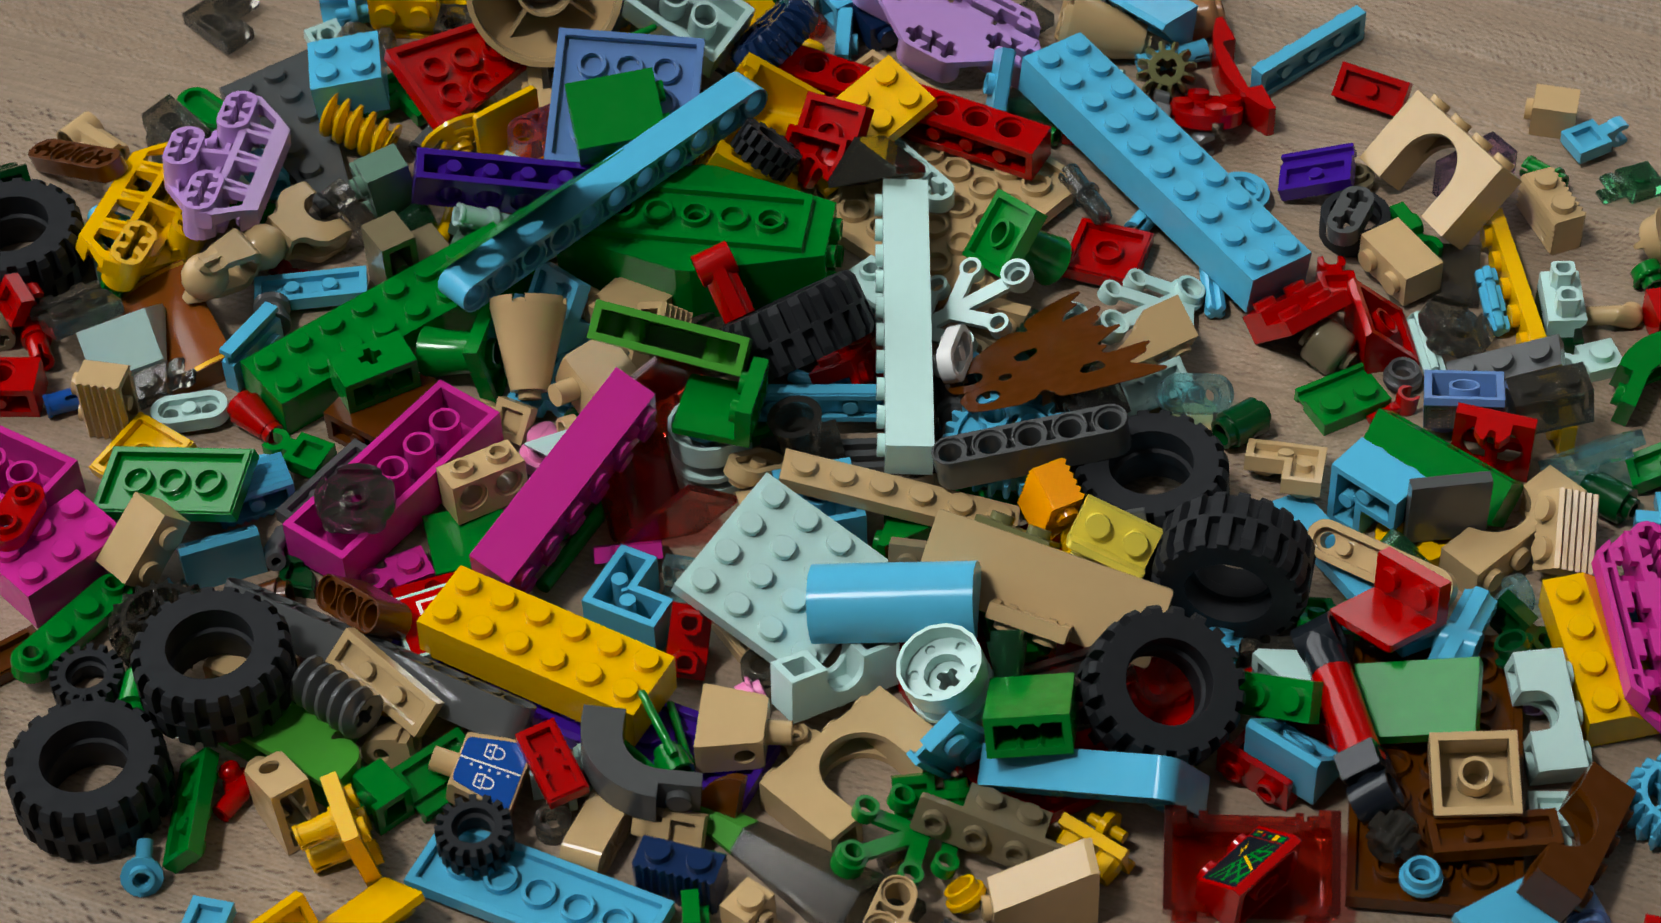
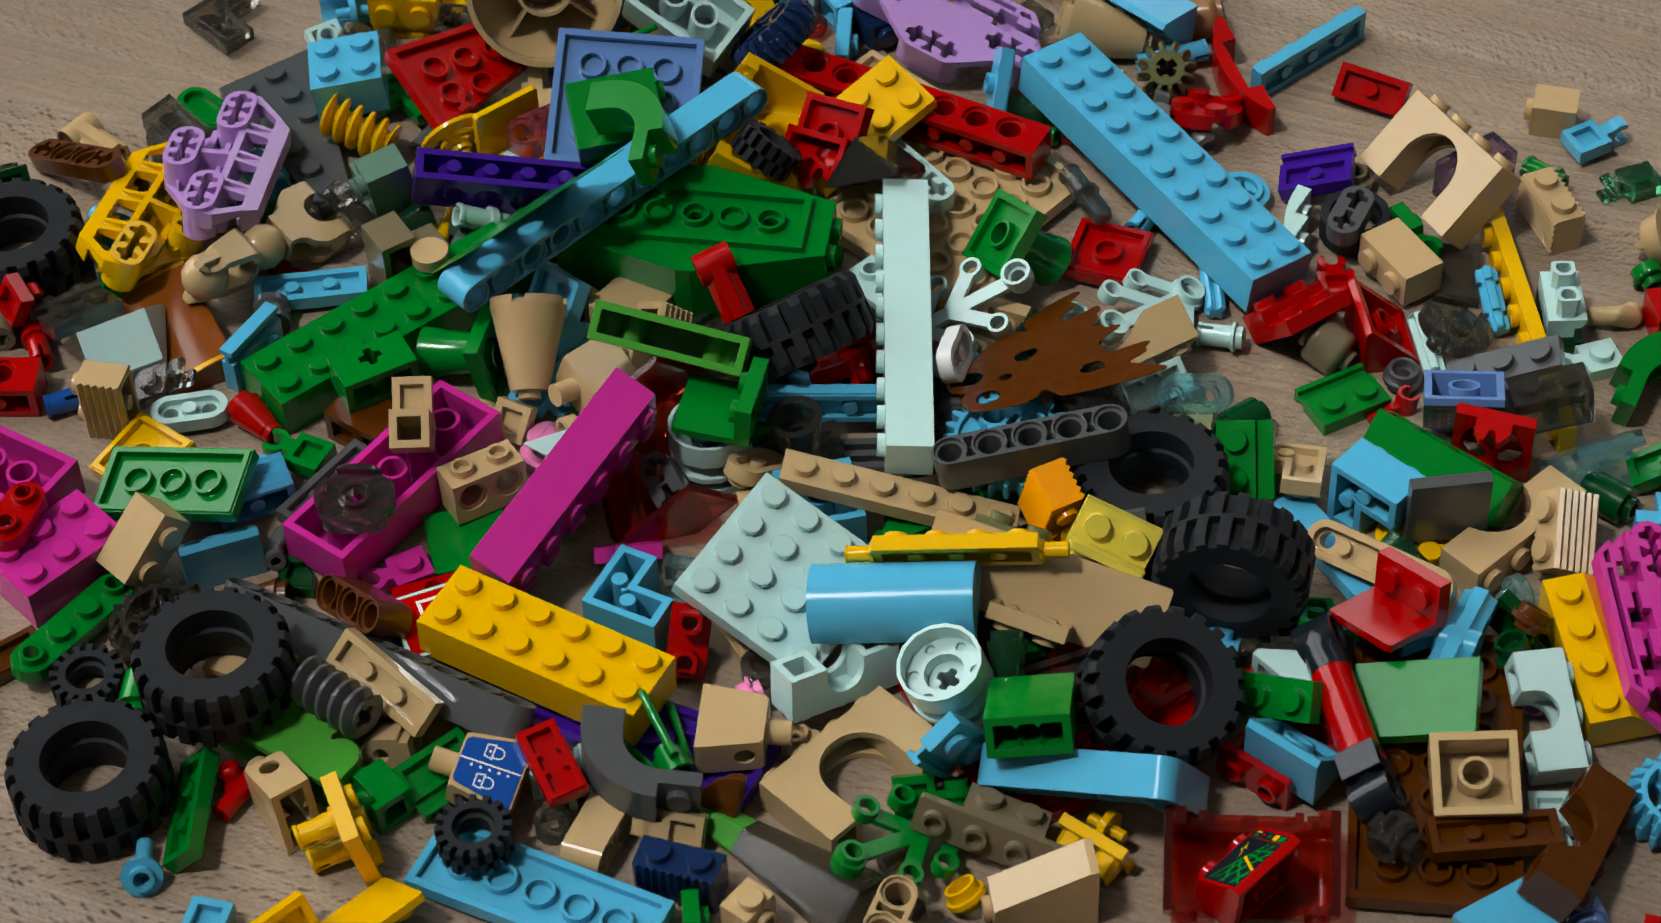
(412, 415): none -> tan brick
(429, 254): none -> tan tile
(571, 549): green bar -> none
(633, 108): none -> green arch
(672, 473): none -> dark grey beam
(990, 549): none -> yellow plate
(1221, 335): none -> light aqua pin
(1250, 456): none -> green plate
(1299, 214): none -> light aqua slope
(1421, 867): medium azure plate -> none
(1531, 618): none -> reddish brown plate

